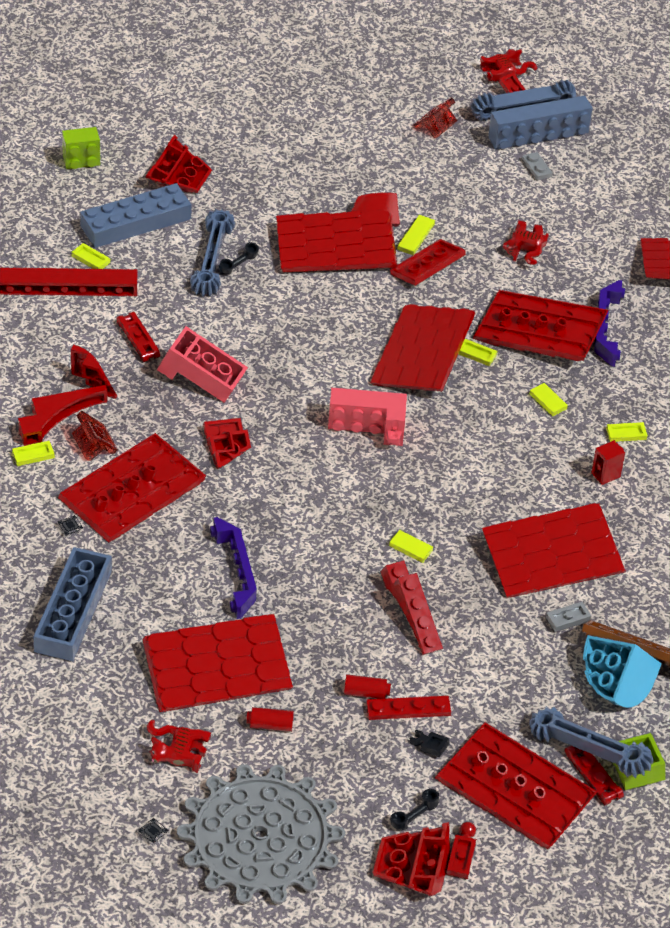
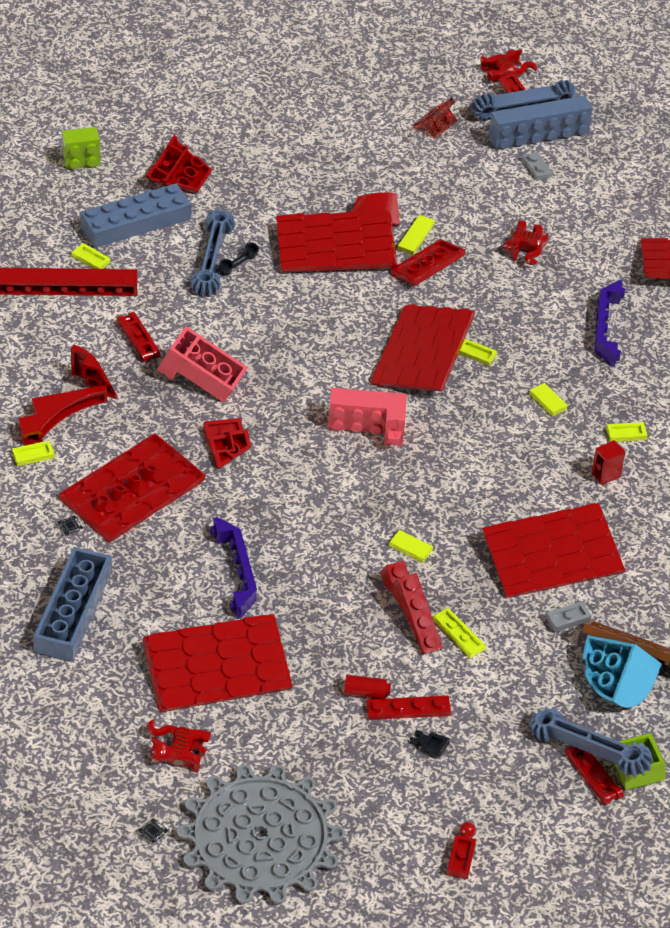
(93, 437): clear red bracket -> none
(270, 719): red brick -> none
(415, 859): red wedge -> none
(430, 800): black bar -> none
(458, 632): none -> neon yellow tile
(516, 785): red piece -> none
(540, 325): red piece -> none

